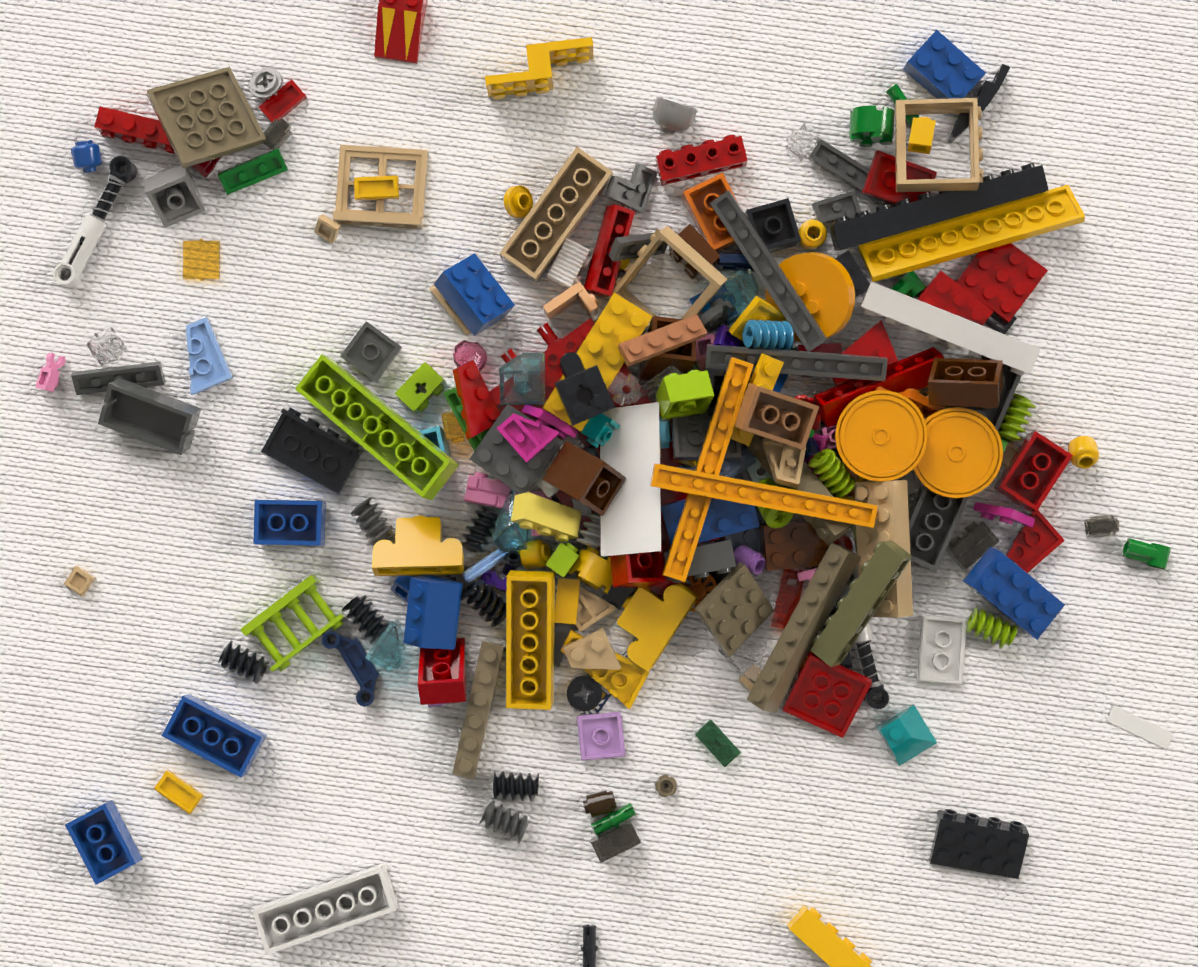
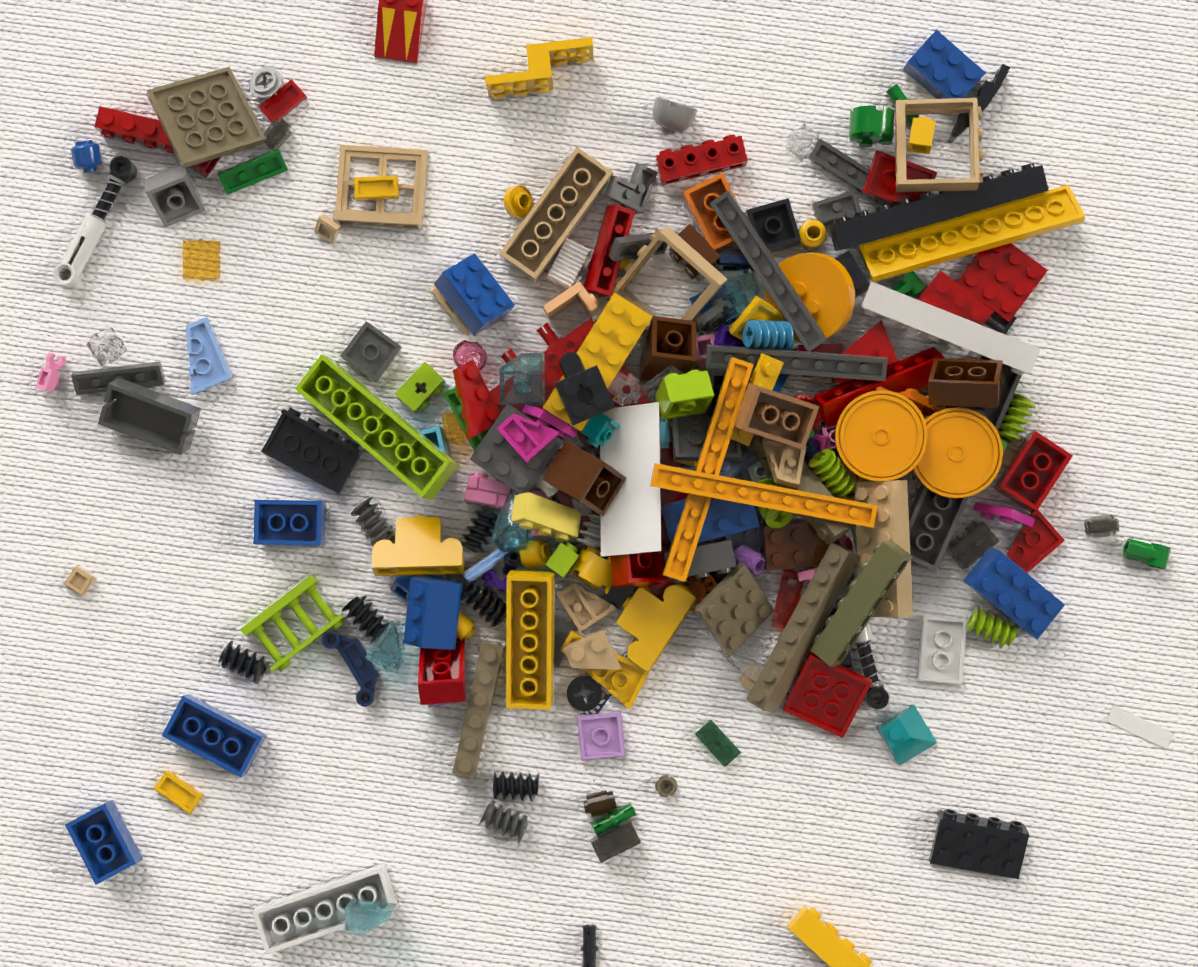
(366, 915): none -> clear light blue slope
(465, 627): none -> yellow brick
(567, 601): yellow tile -> none
(662, 340): nougat plate -> none
(1084, 452): yellow head -> none

